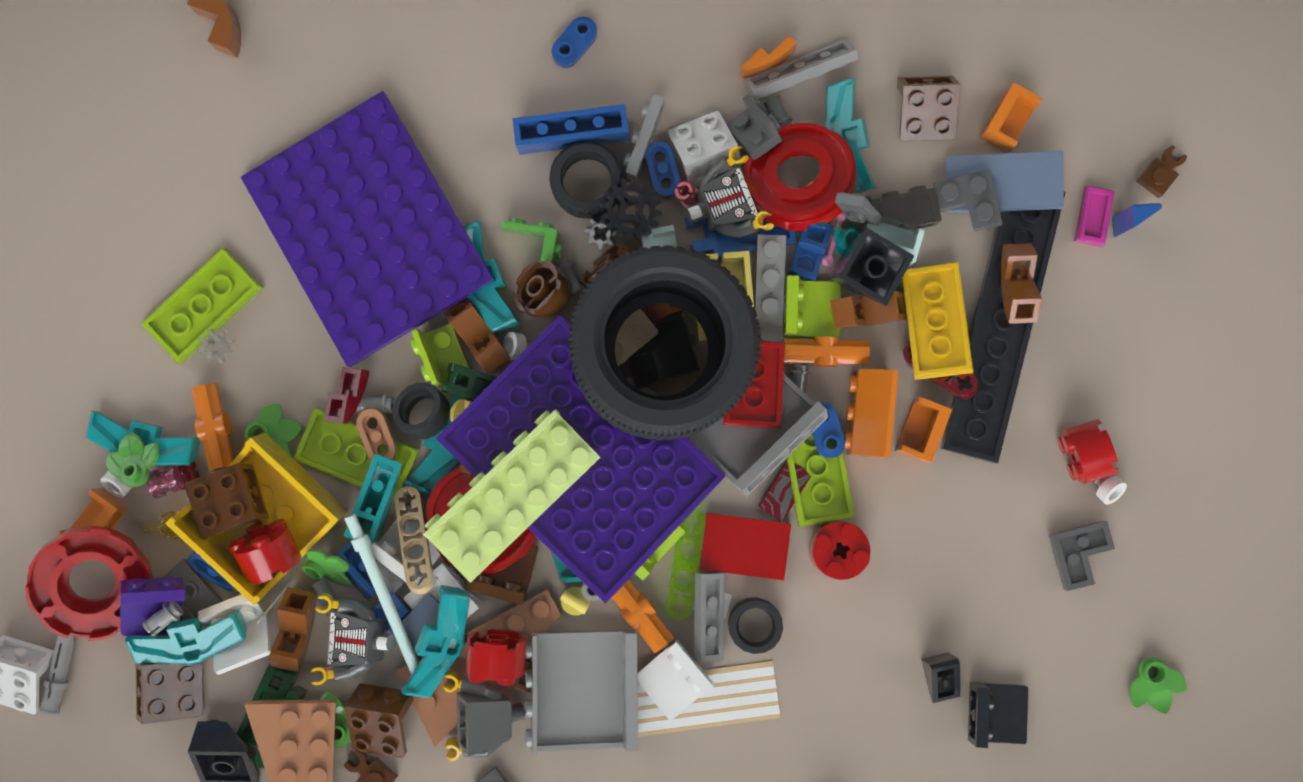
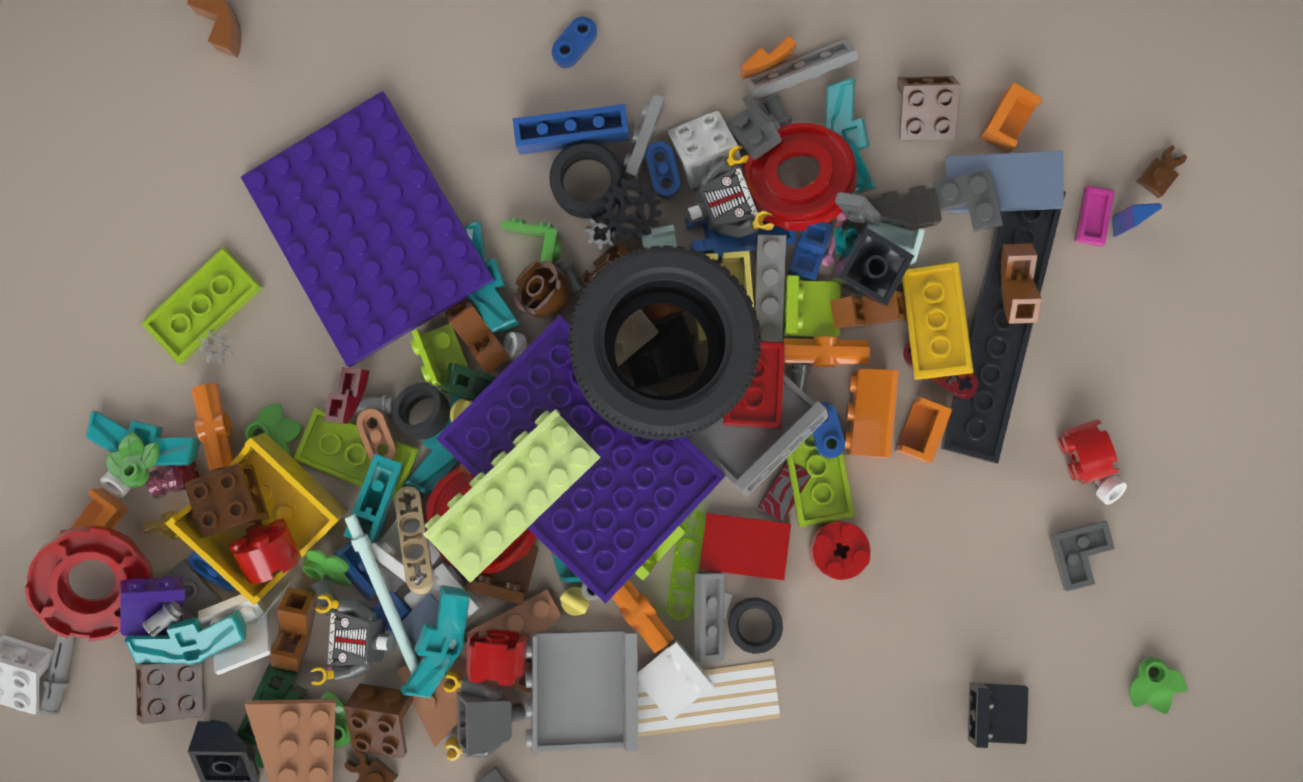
(686, 193): coral pin -> none
(942, 676): black slope -> none

